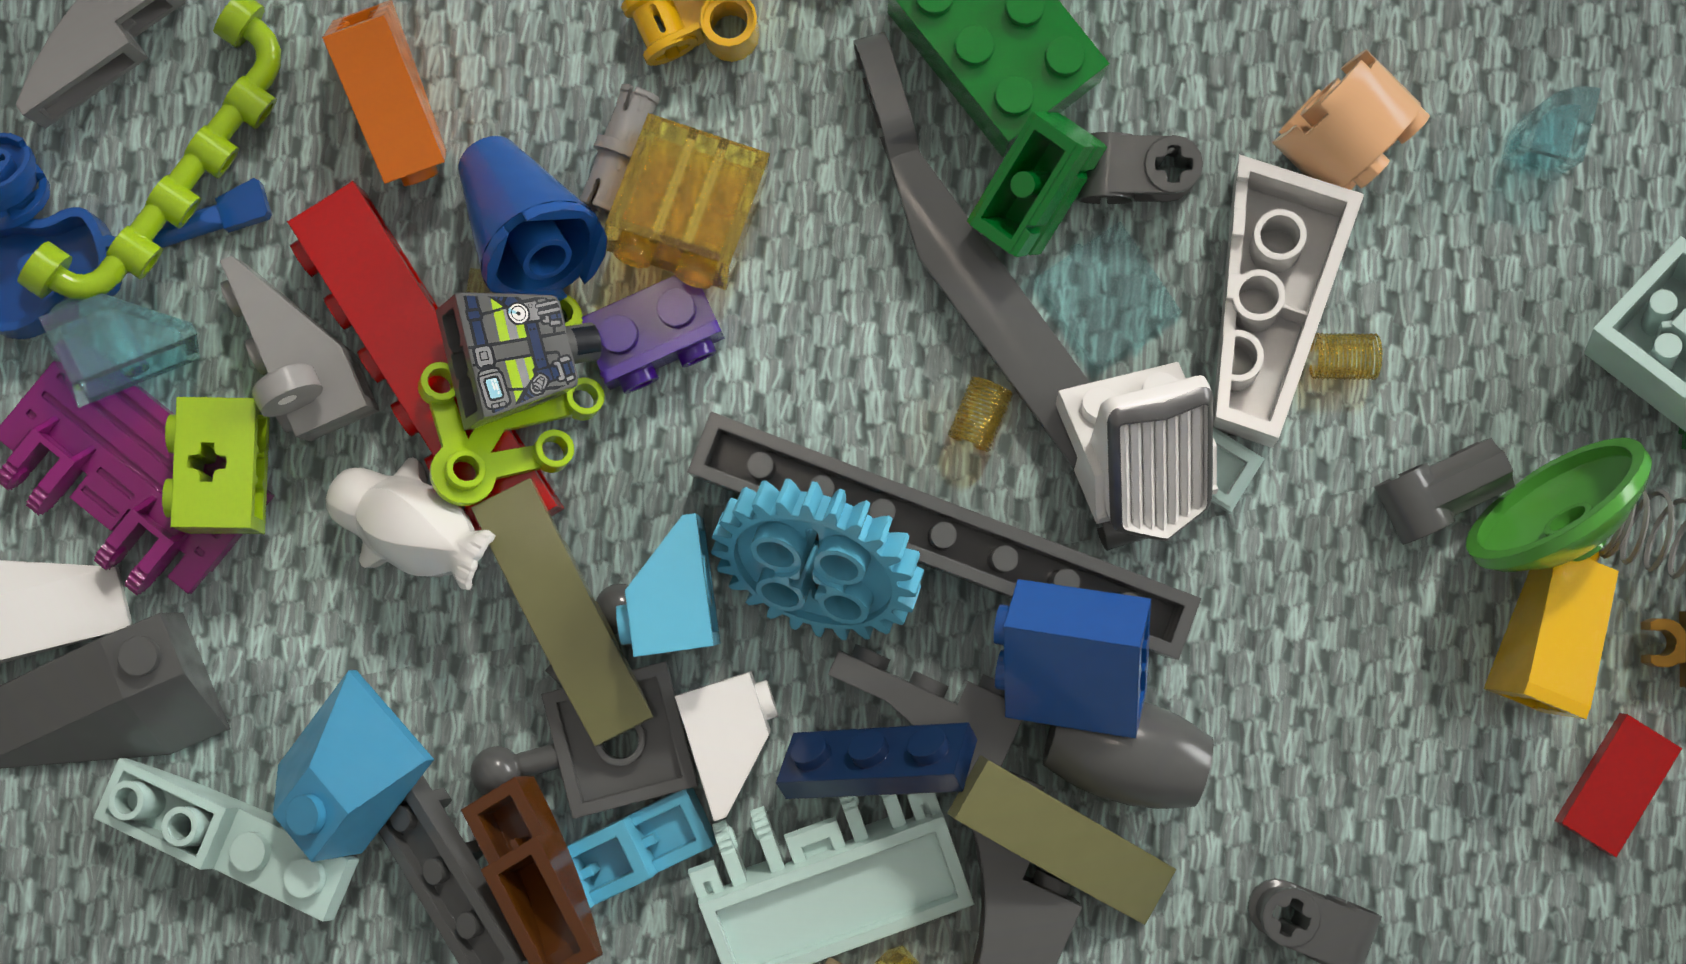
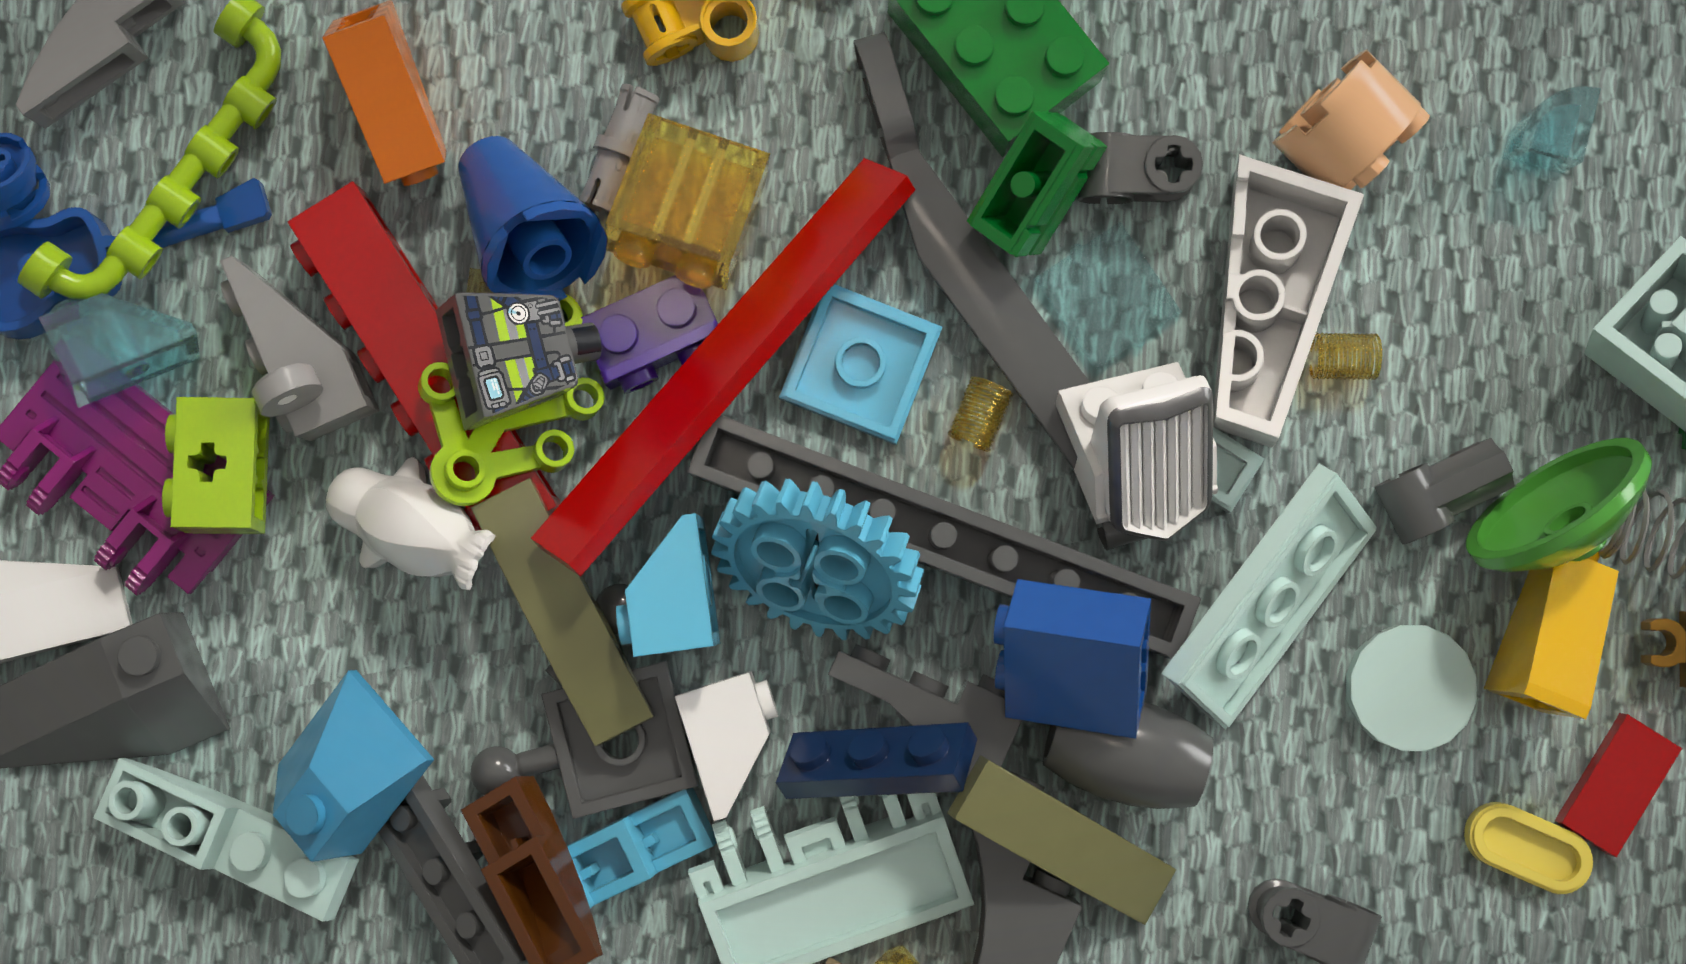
(722, 366): none -> red tile
(860, 363): none -> medium azure tile
(1271, 597): none -> light aqua tile
(1411, 687): none -> light aqua tile
(1528, 847): none -> light yellow tile

